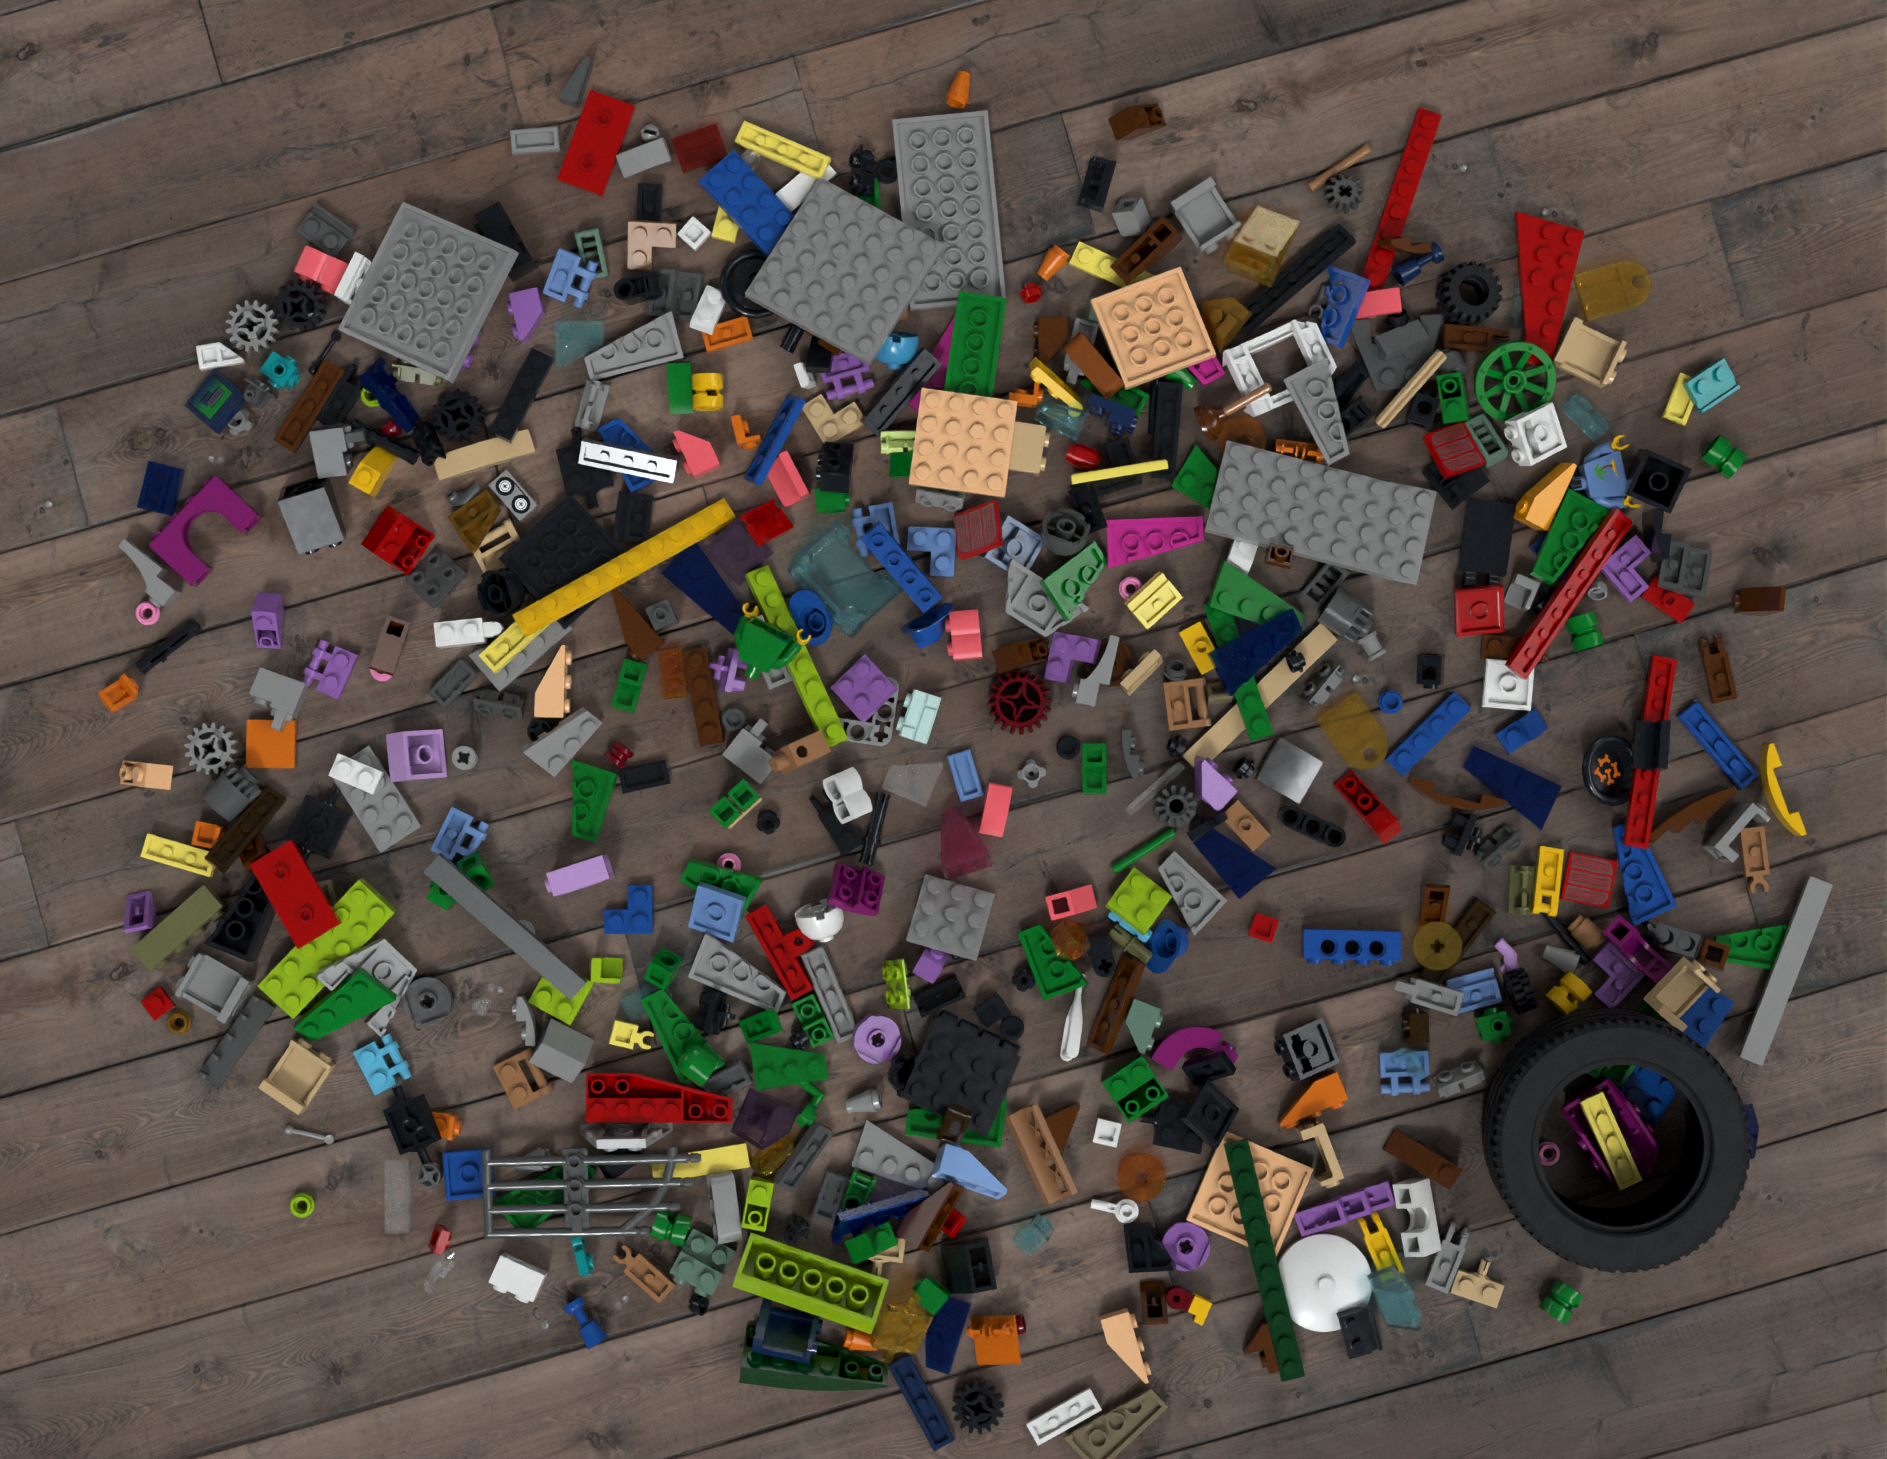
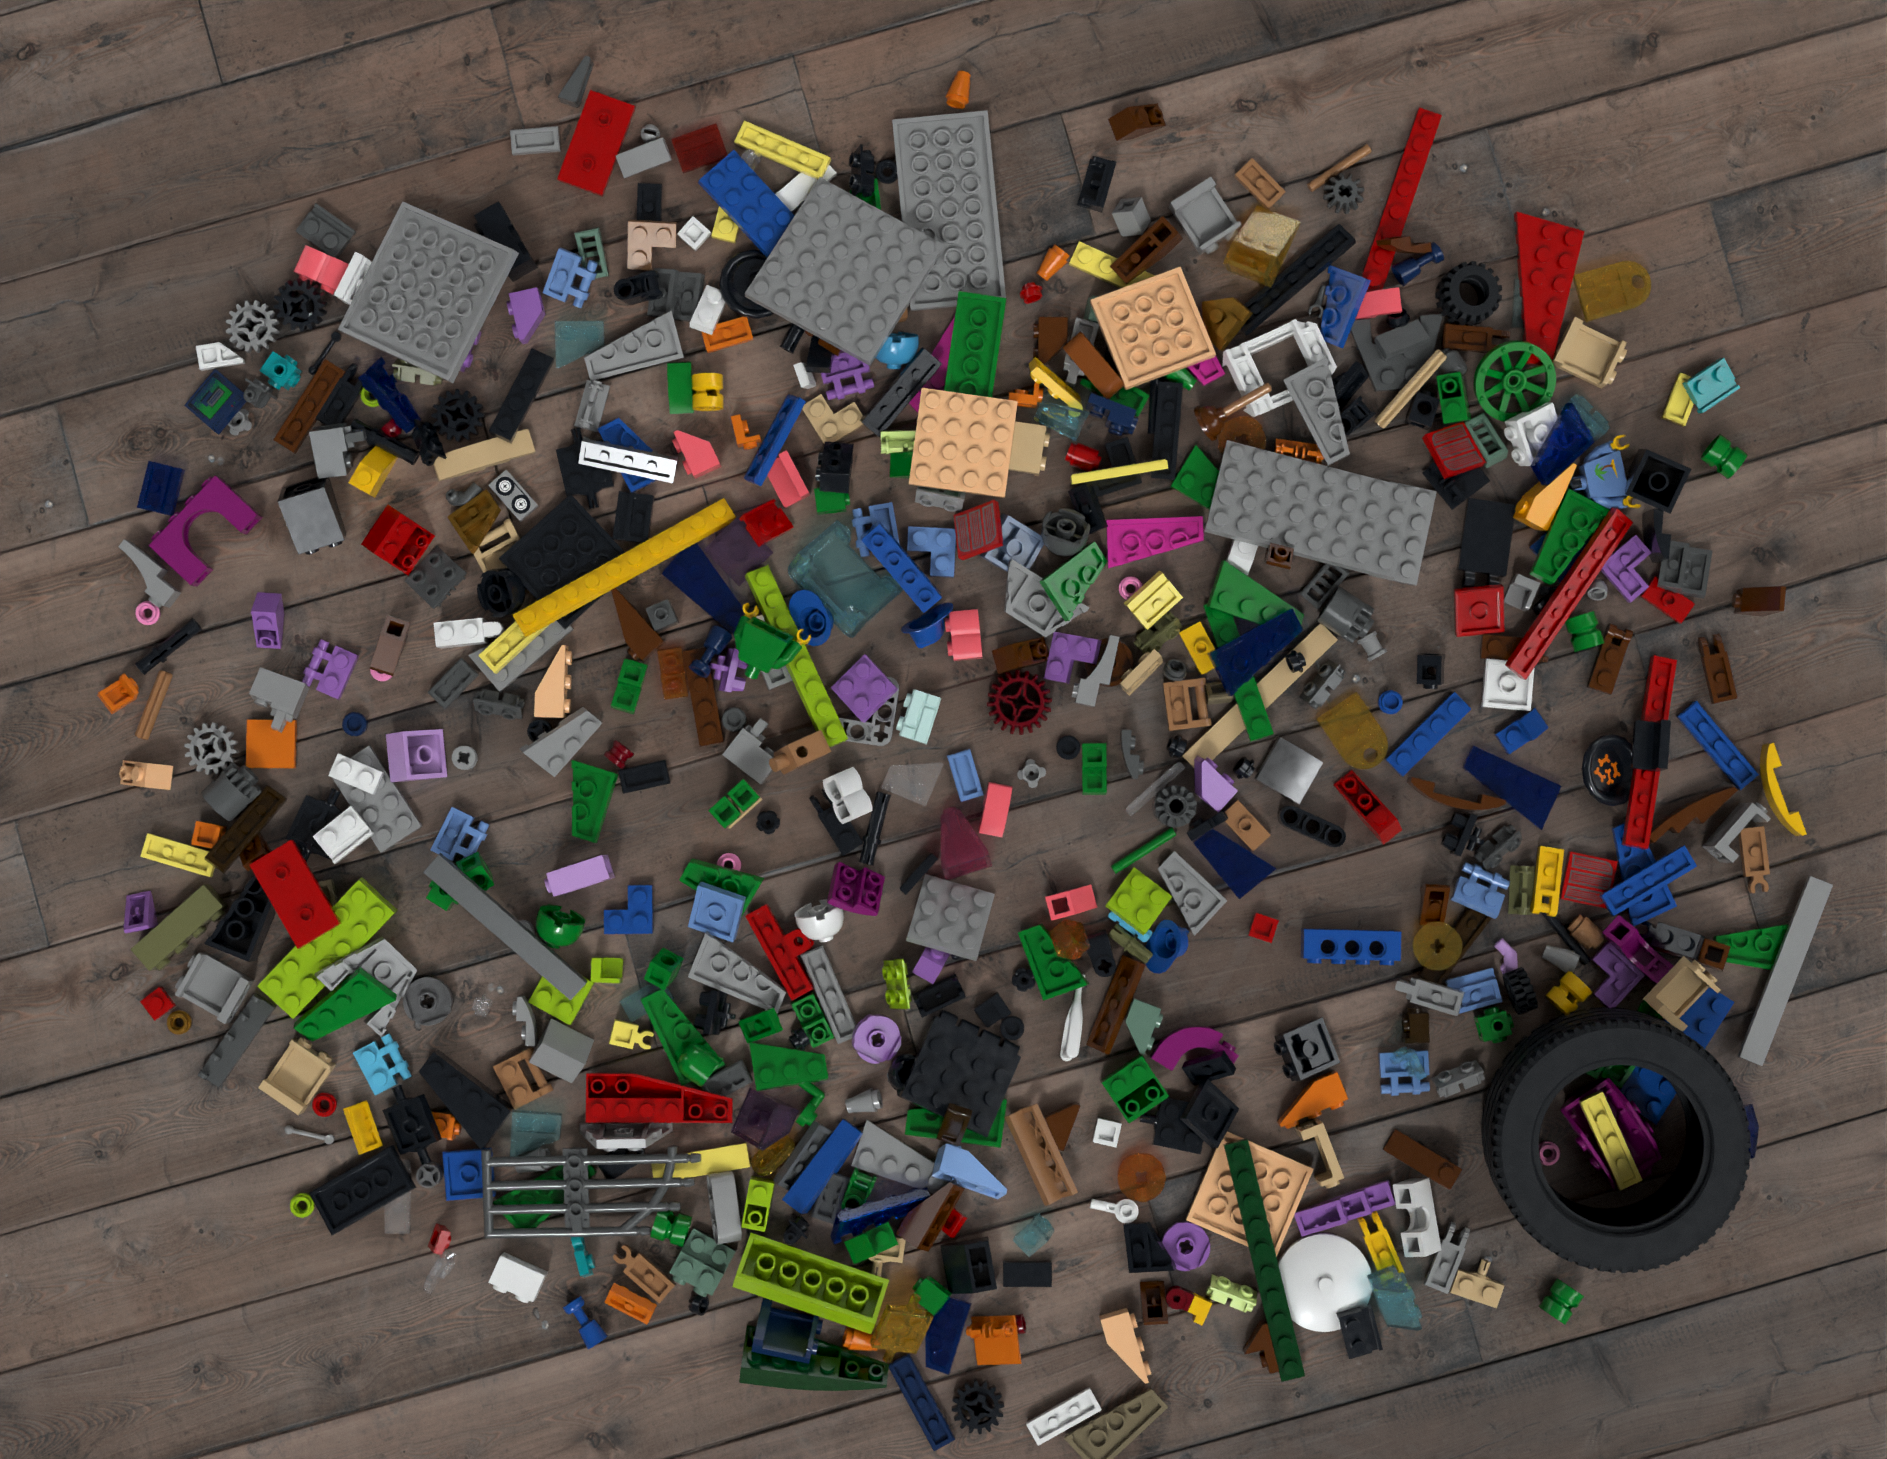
(153, 705): none -> medium nougat axle
(319, 1110): none -> red plate
(343, 834): none -> white plate
(355, 724): none -> dark blue tile
(362, 1127): none -> yellow plate
(362, 1190): none -> black tile
(468, 1099): none -> black wedge
(533, 1130): none -> clear light blue wing
(558, 927): none -> green cylinder
(630, 1303): none -> orange plate
(714, 644): none -> dark blue piece
(822, 1167): none -> blue slope
(918, 873): none -> black tile
(1027, 1274): none -> black tile
(1167, 628): none -> olive hinge
(1242, 1296): none -> yellowish green hinge
(1260, 183): none -> medium nougat plate
(1476, 896): none -> medium blue plate
(1562, 446): none -> clear blue wing
(1609, 660): none -> reddish brown plate
(1648, 880): none -> blue plate

